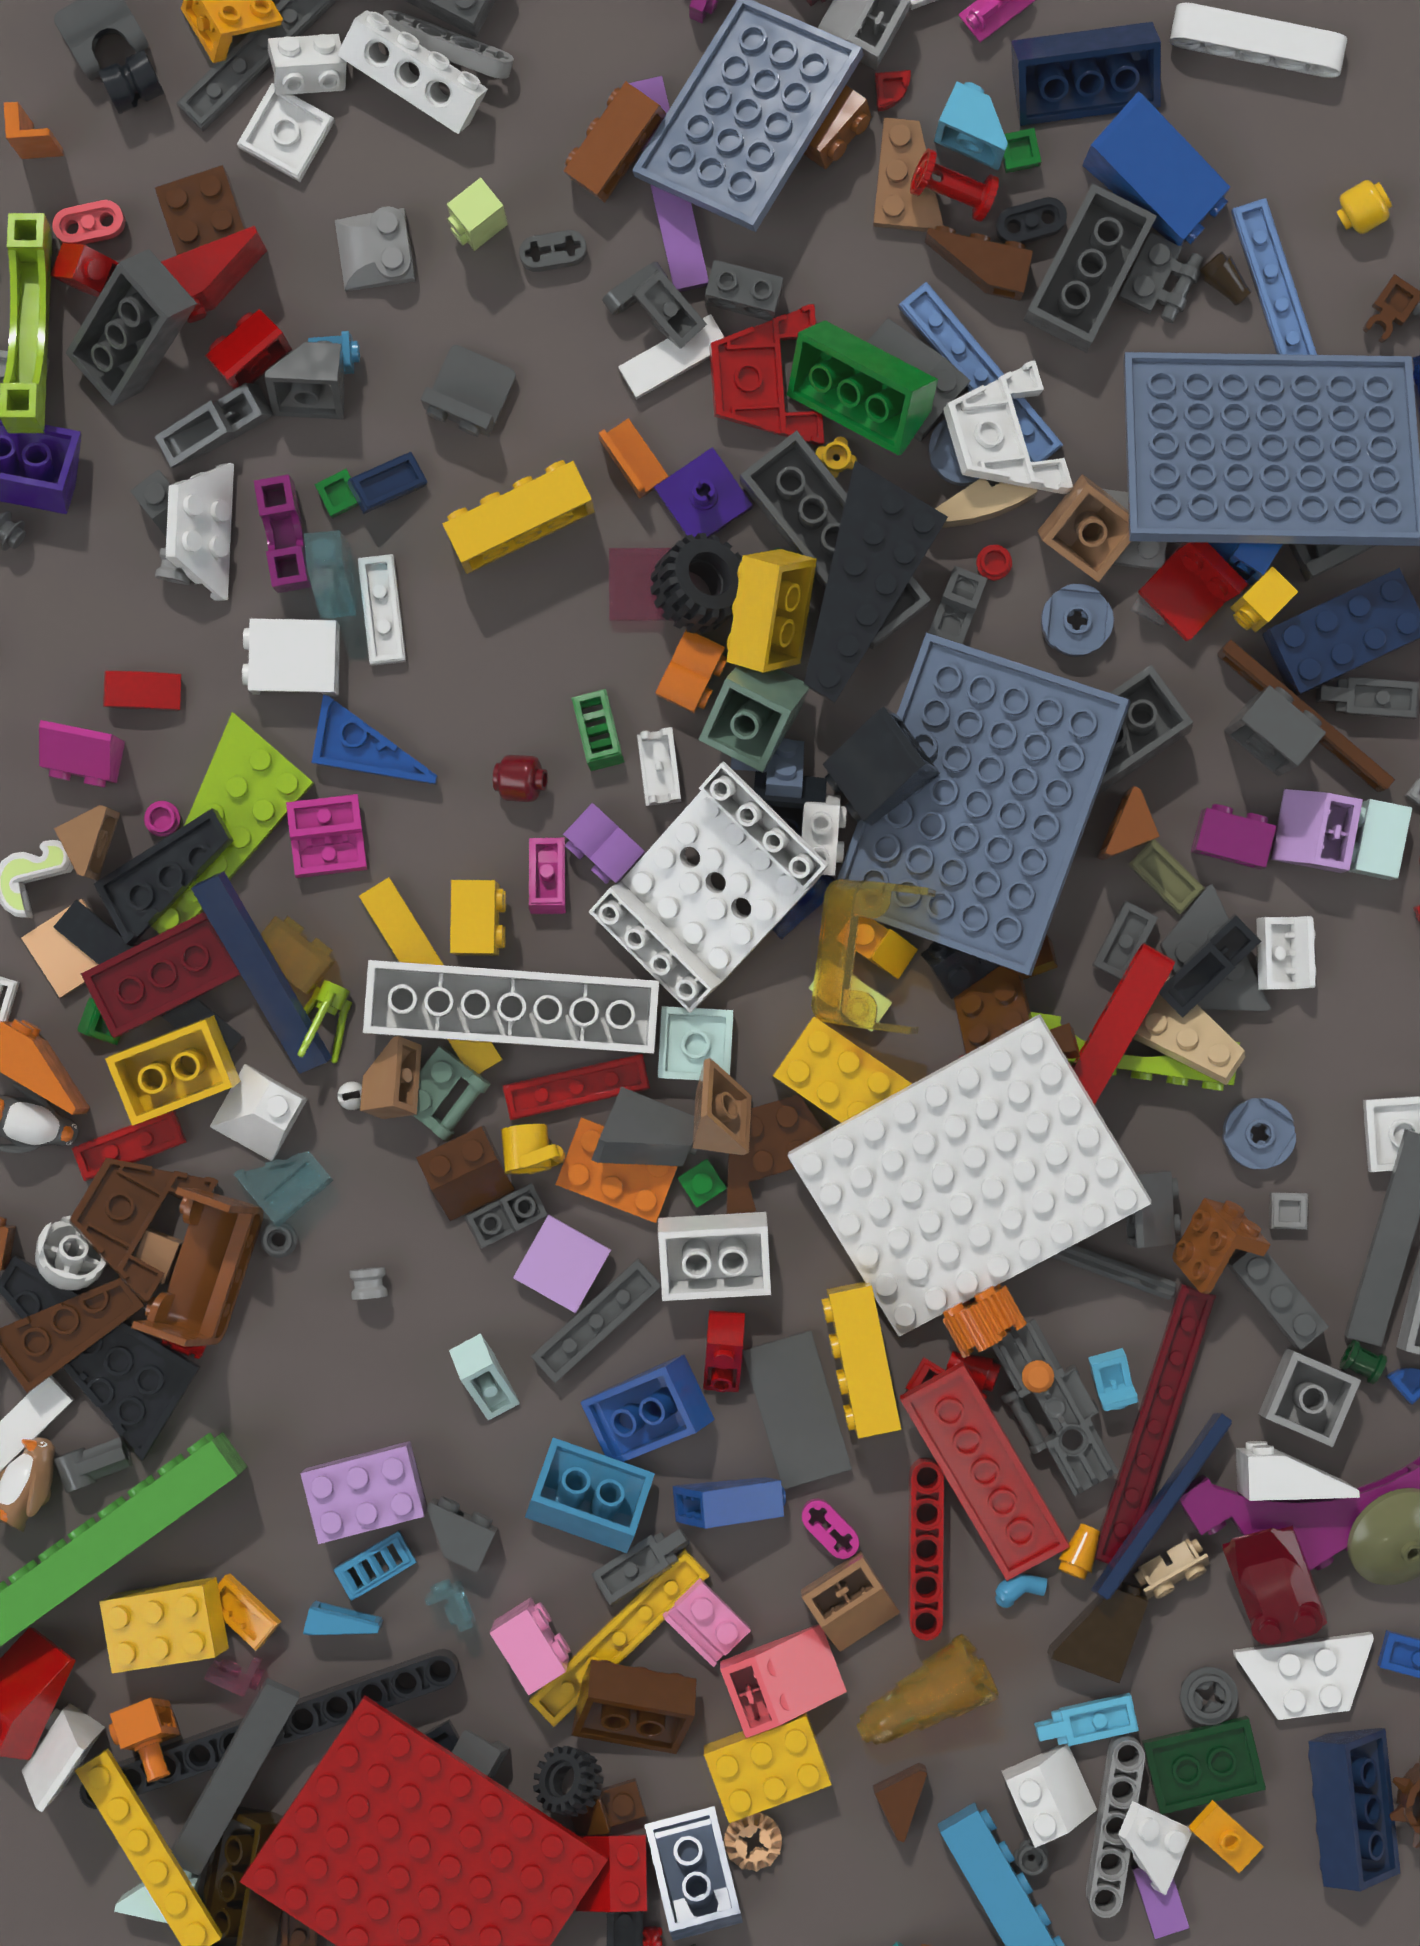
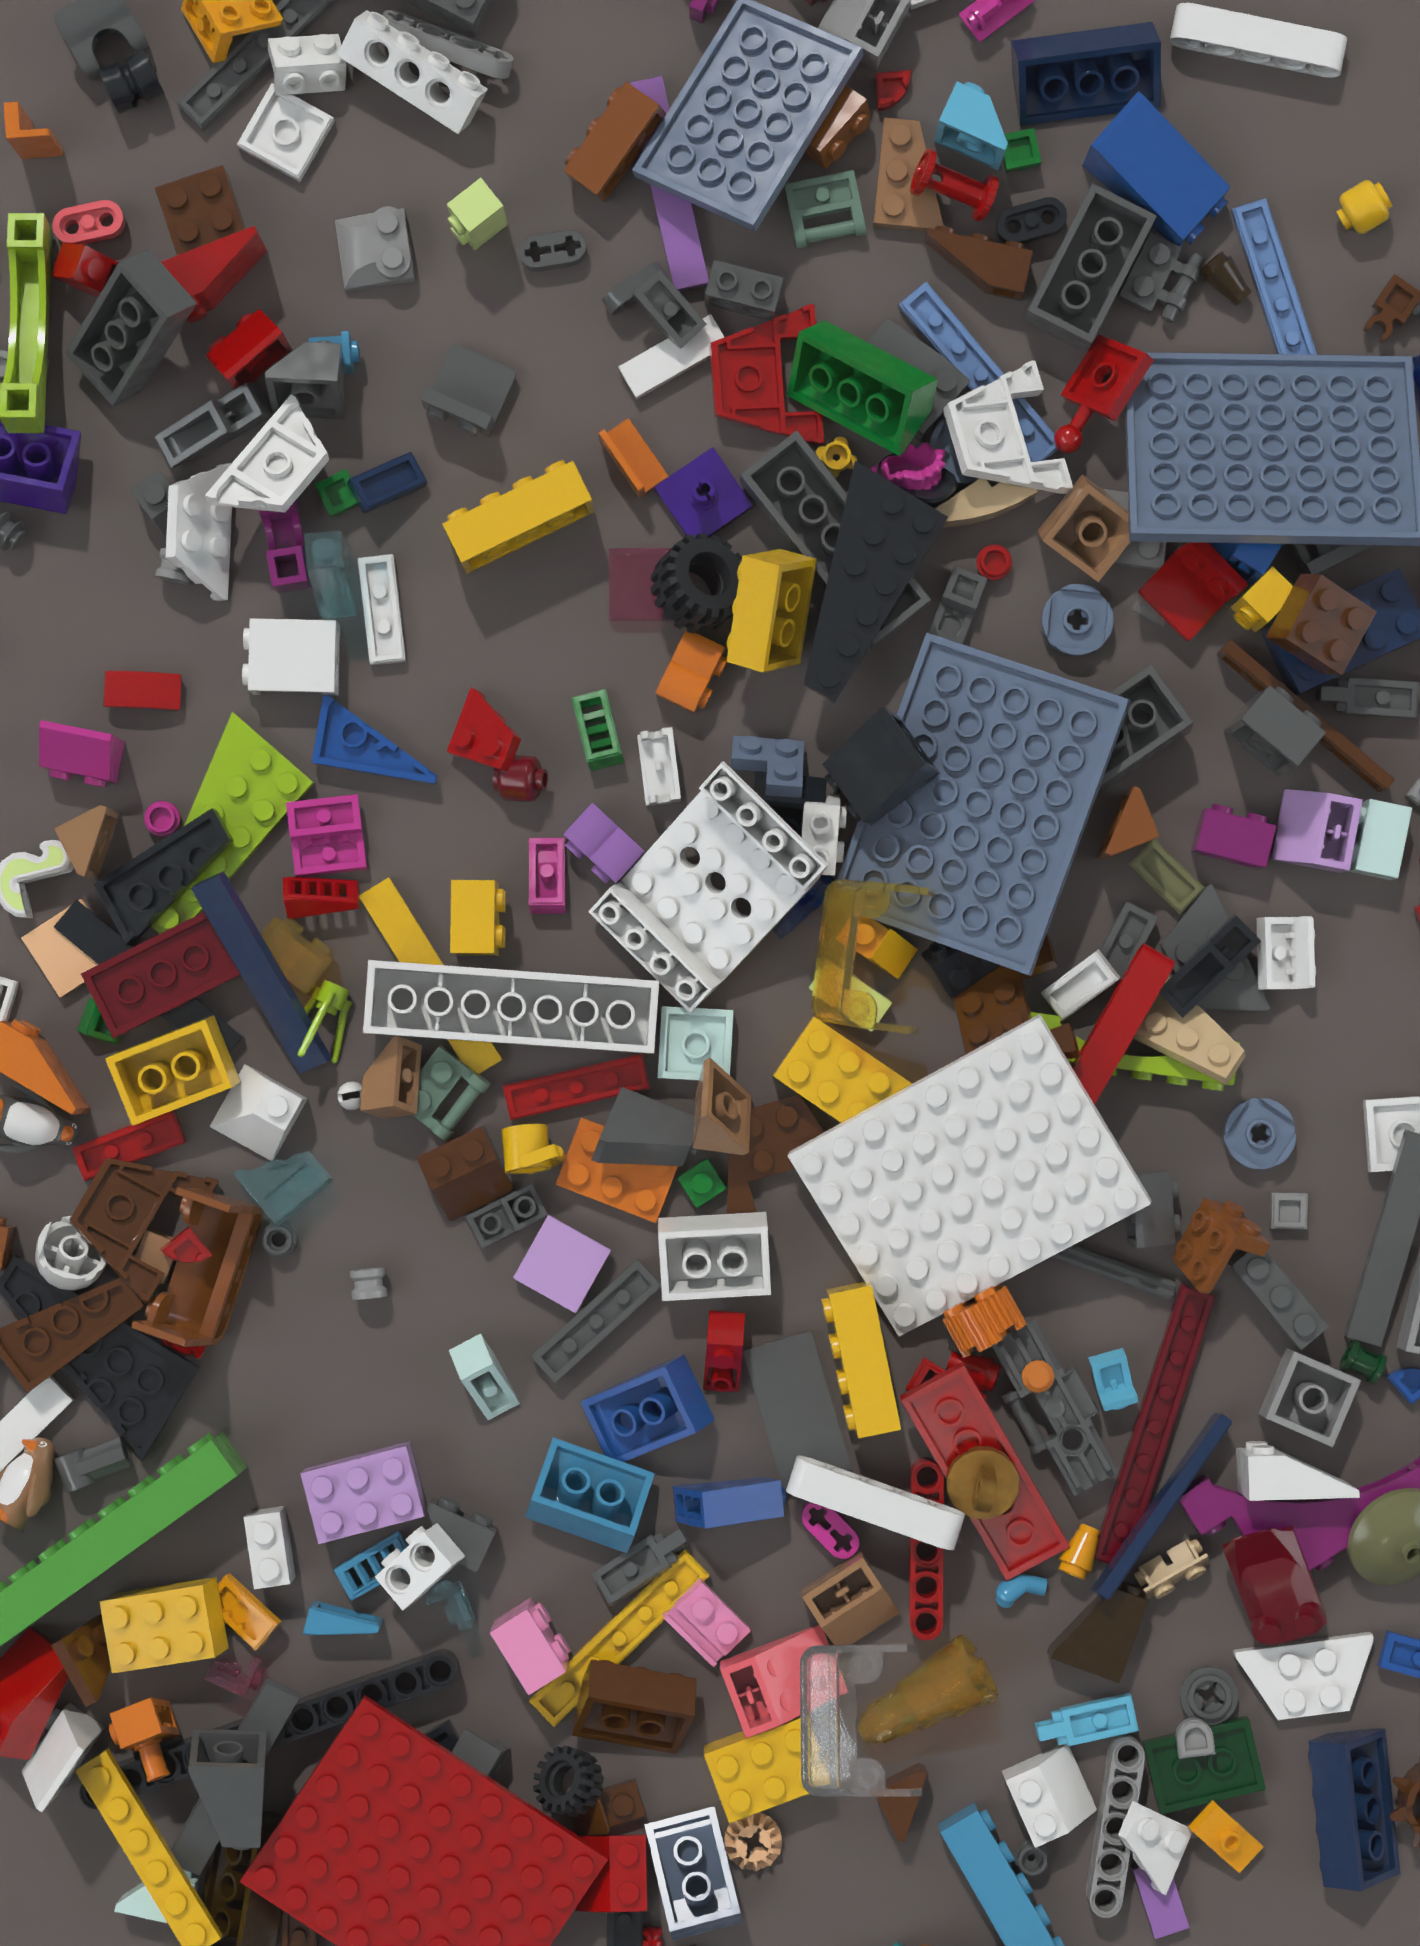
(85, 1659): none -> reddish brown wing
(186, 1248): none -> red tile
(230, 1782): none -> dark grey slope
(269, 1547): none -> white brick
(273, 465): none -> white wing
(318, 896): none -> red slope
(422, 1569): none -> white brick
(483, 734): none -> red wing
(754, 714): sand green slope -> none
(824, 197): none -> sand green plate
(830, 1721): none -> clear windscreen
(875, 1502): none -> white beam
(919, 472): none -> dark pink hair
(982, 1482): none -> pearl gold tile
(1080, 985): none -> white tile
(1092, 396): none -> red plate
(1194, 1738): none -> light grey tile
(1321, 624): none -> reddish brown brick

